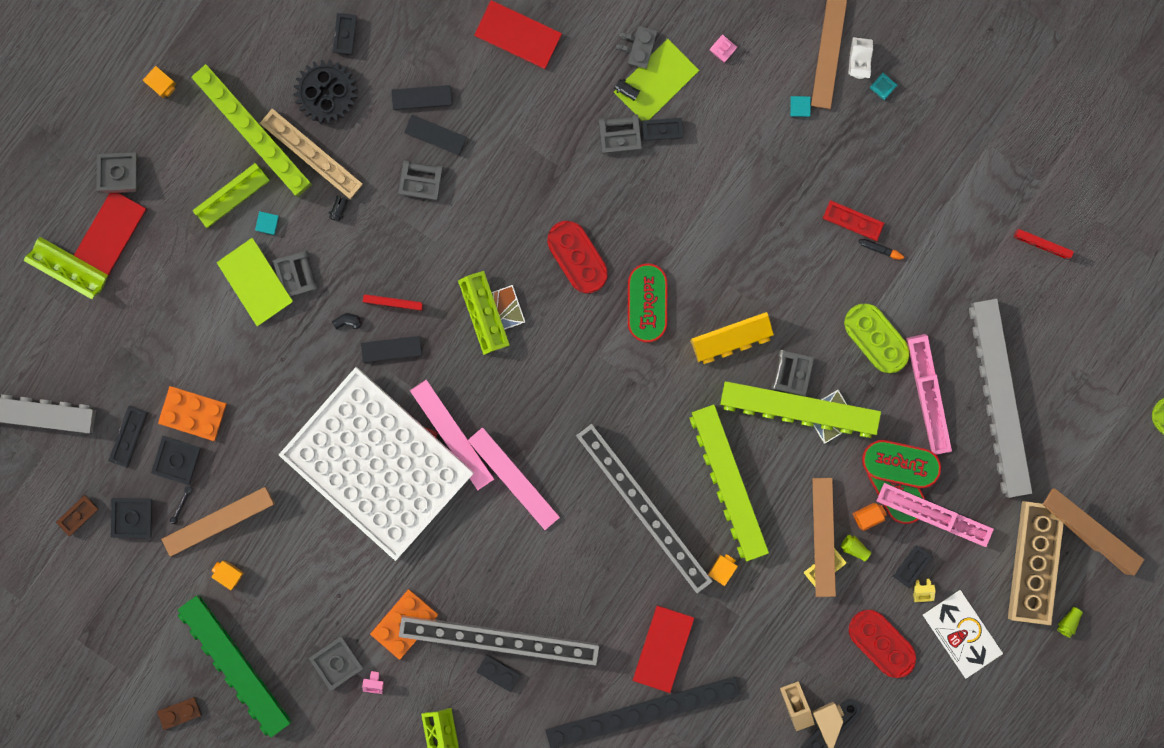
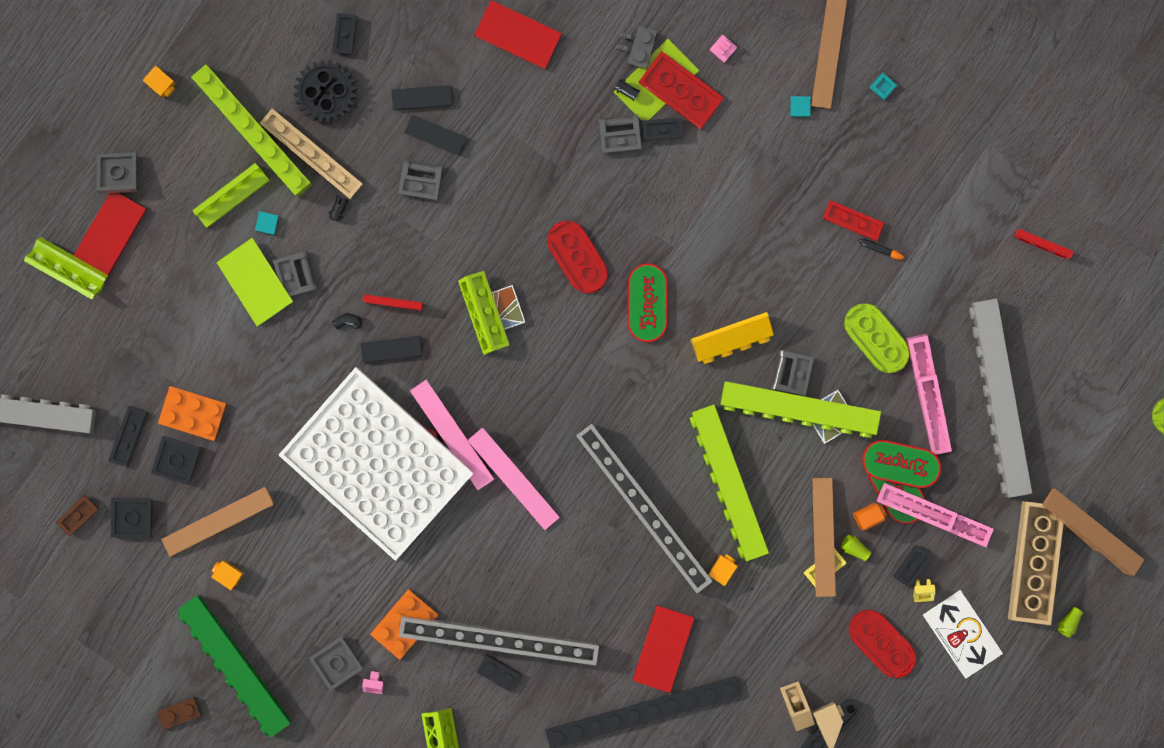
(188, 490): black hinge -> none
(680, 90): none -> red tile
(860, 58): white brick -> none

